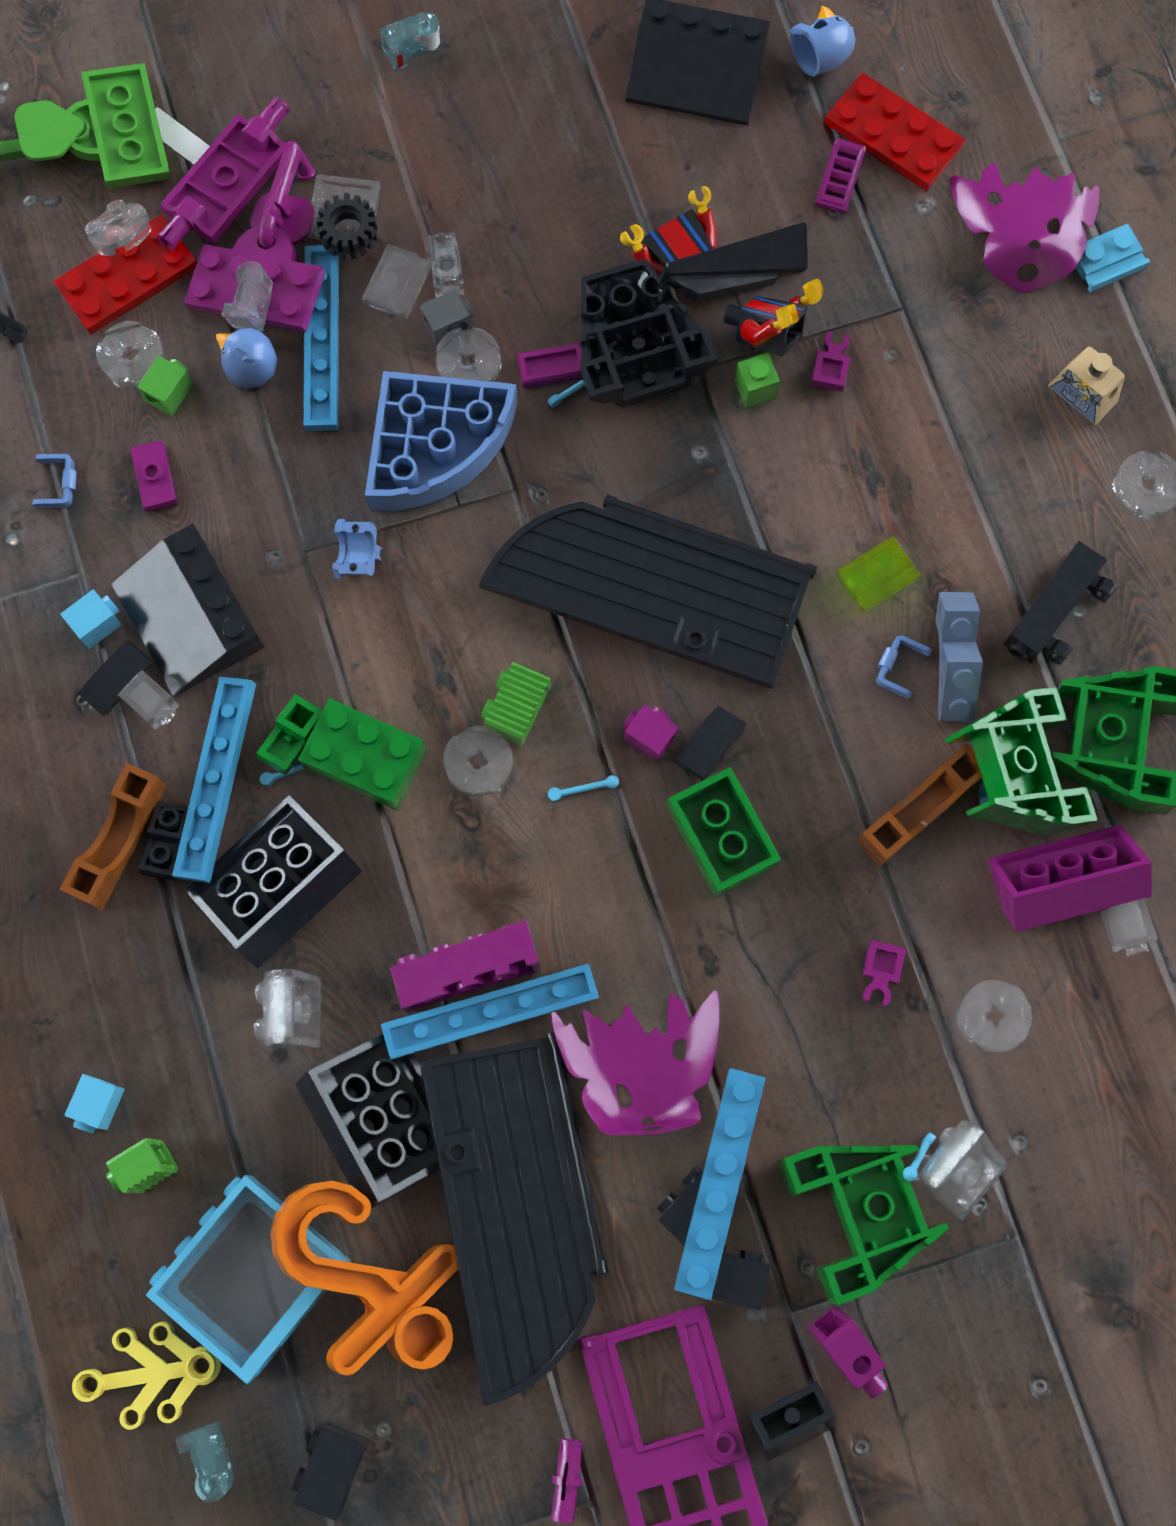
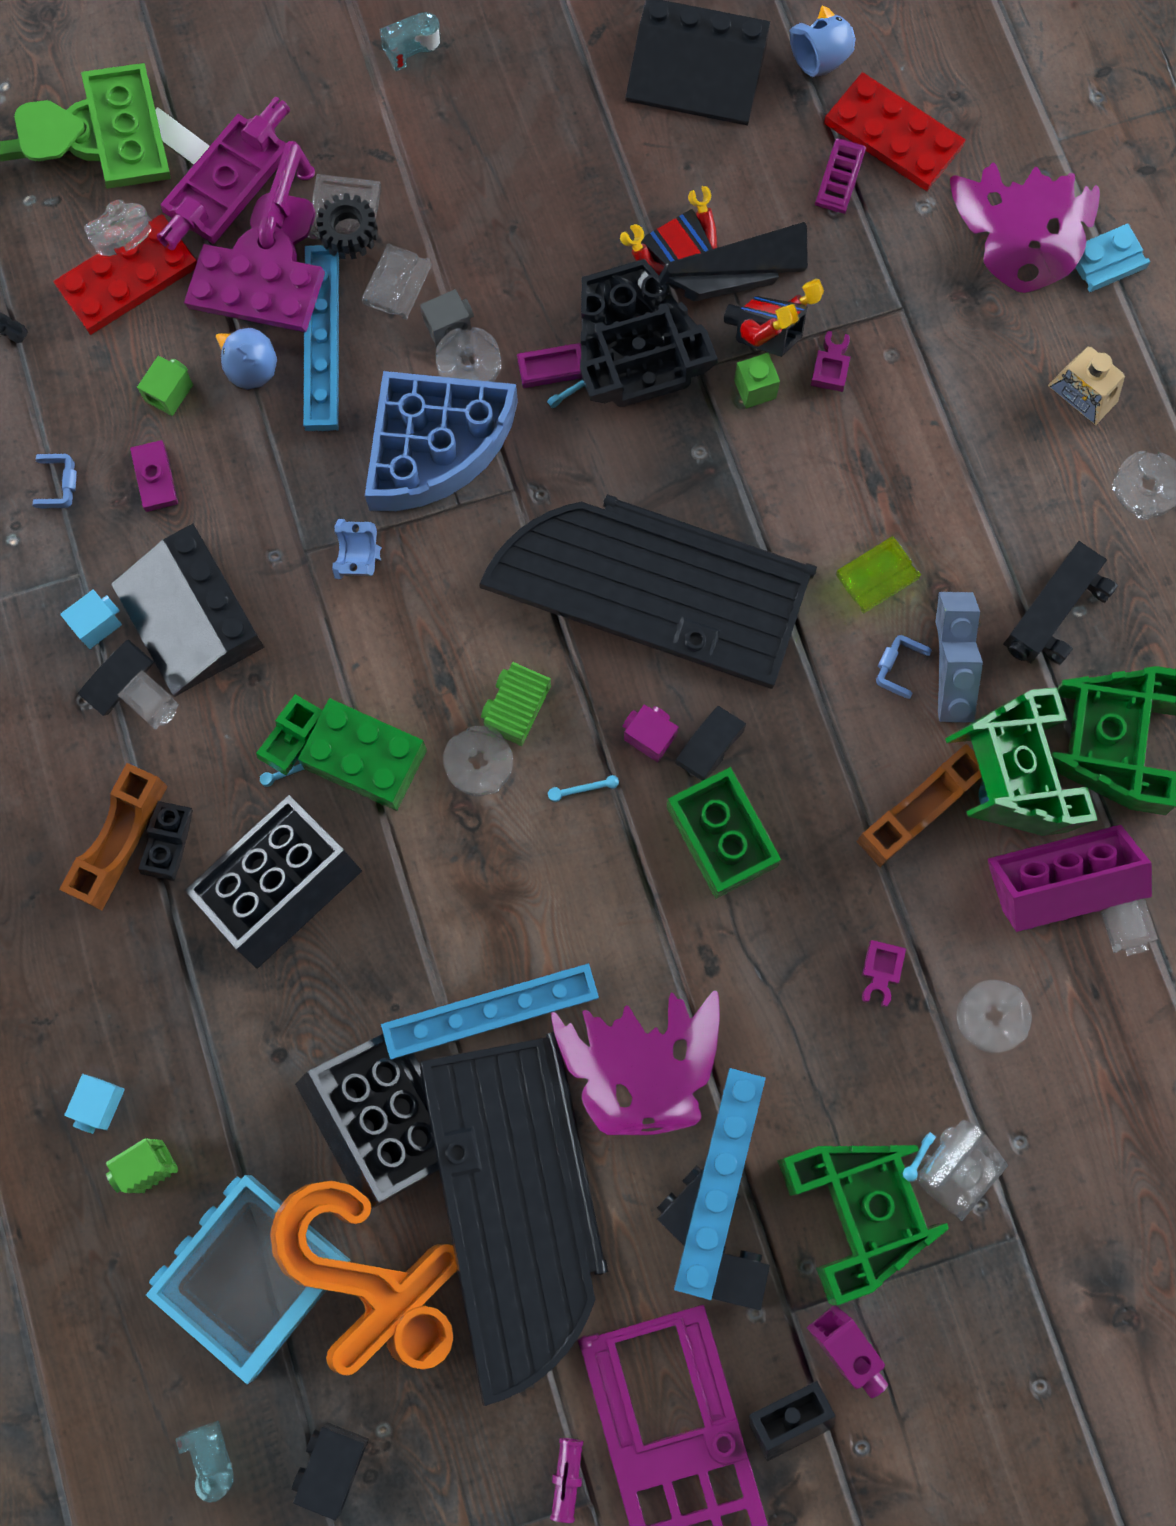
(115, 345): clear plate -> none
(155, 1374): light yellow plant -> none
(214, 780): dark azure plate -> none
(251, 297): clear leg -> none
(289, 1010): clear brick -> none
(445, 263): clear leg -> none
(465, 967): magenta wedge -> none

